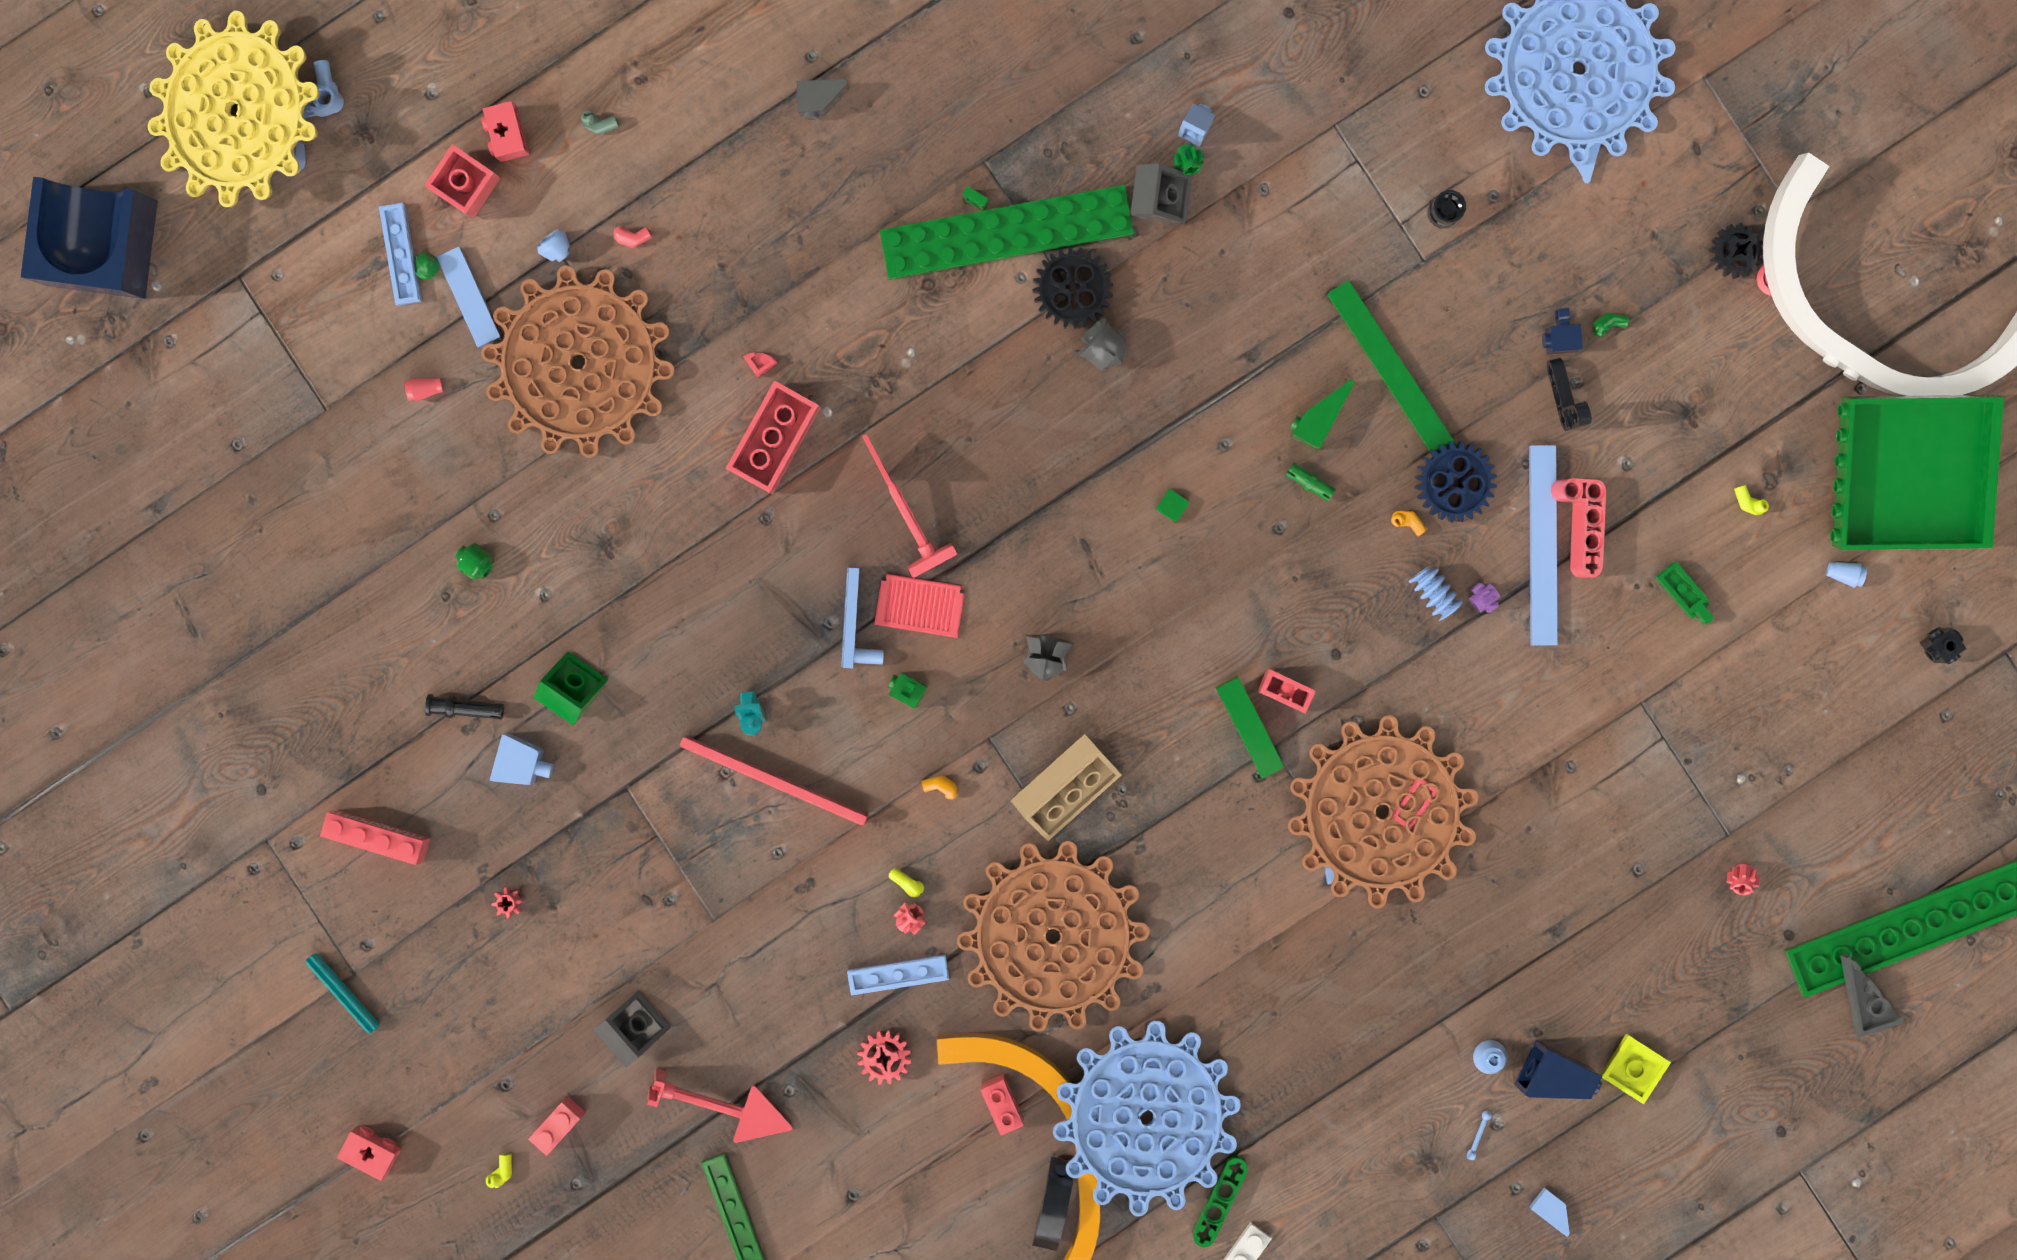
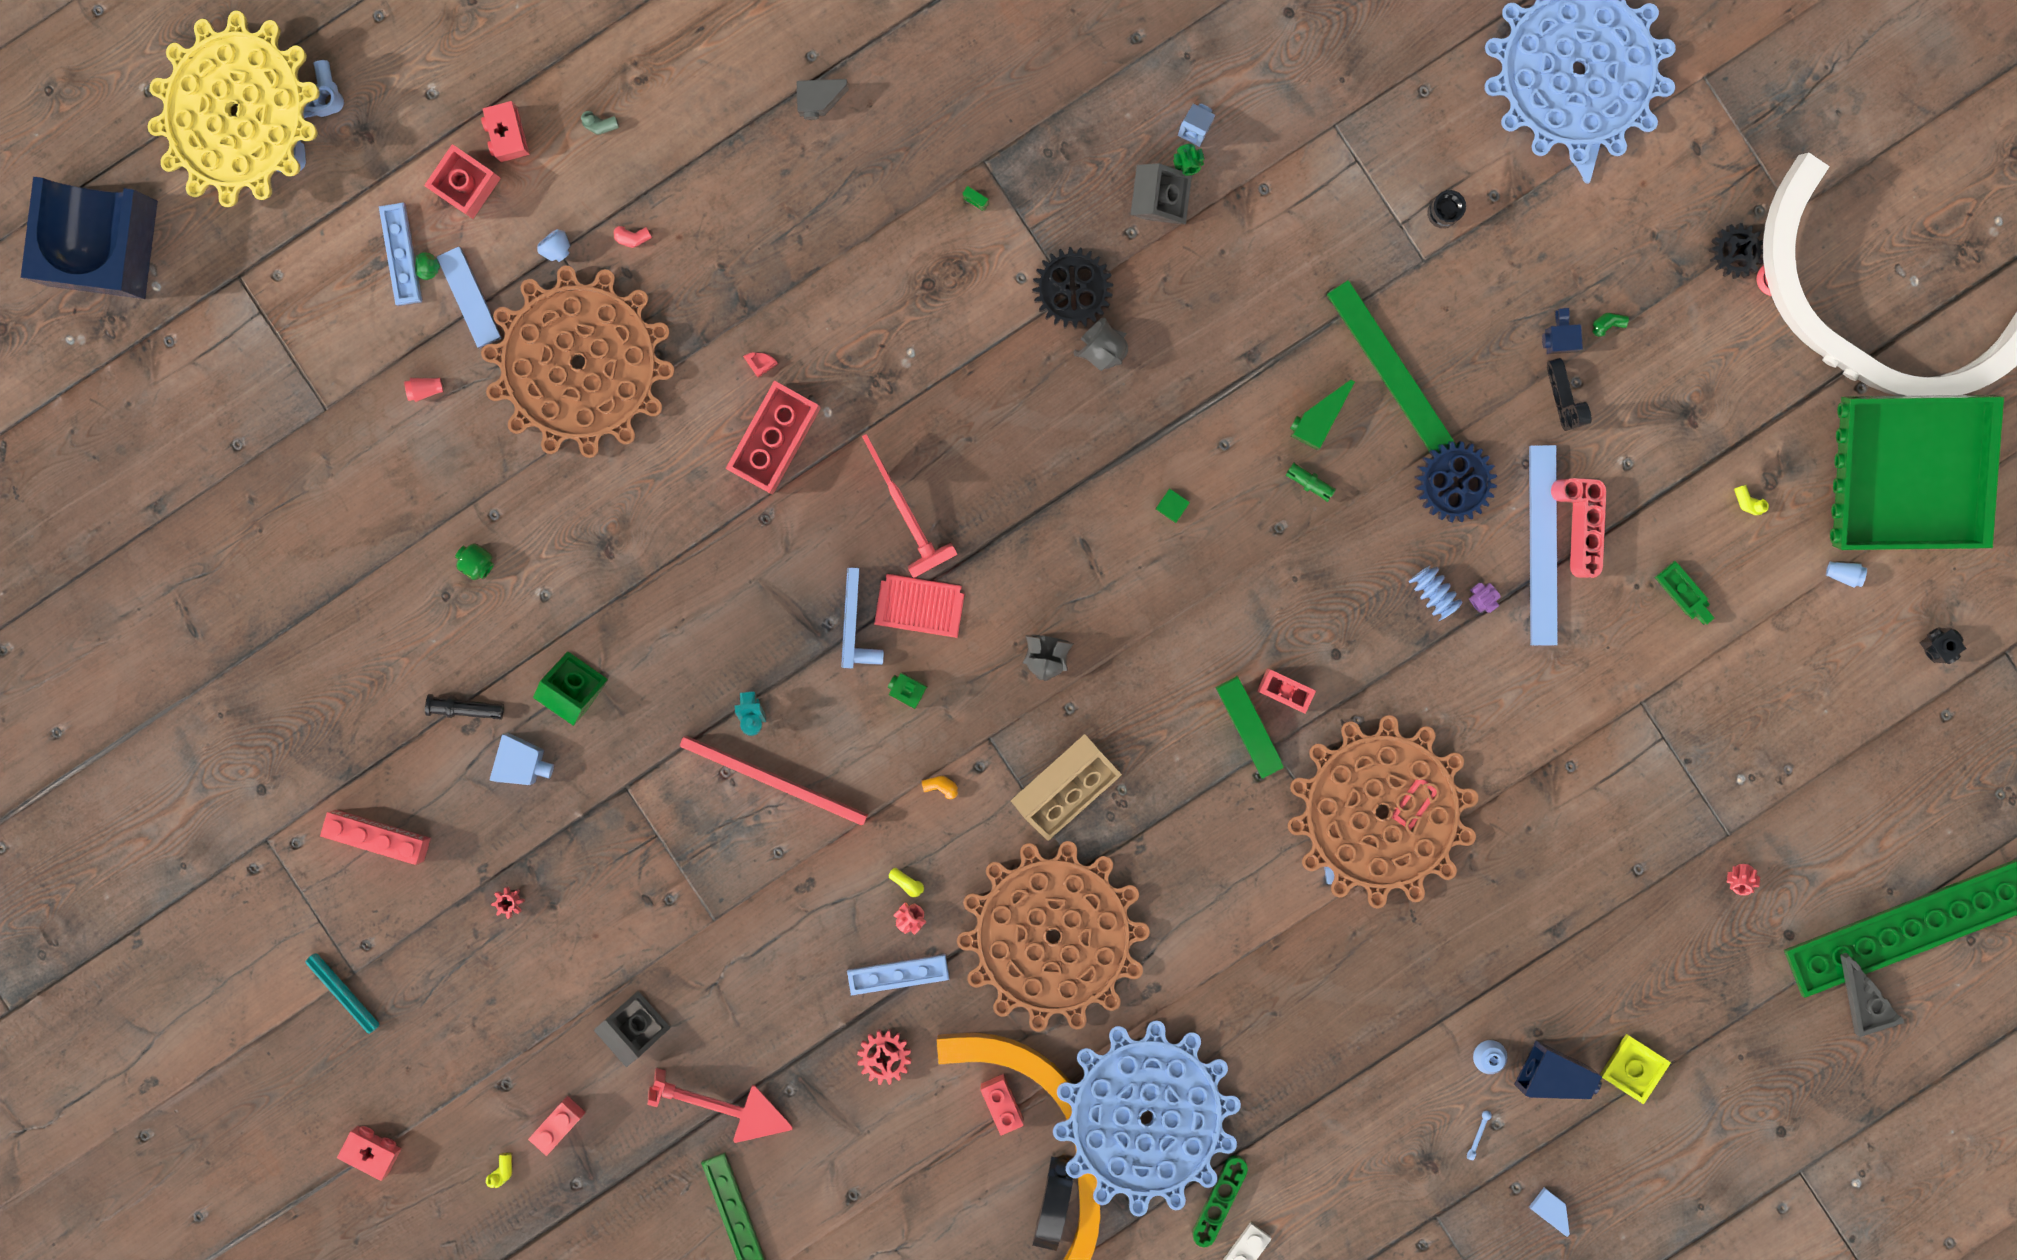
(1006, 232): green plate -> none
(1409, 519): light orange arm -> none

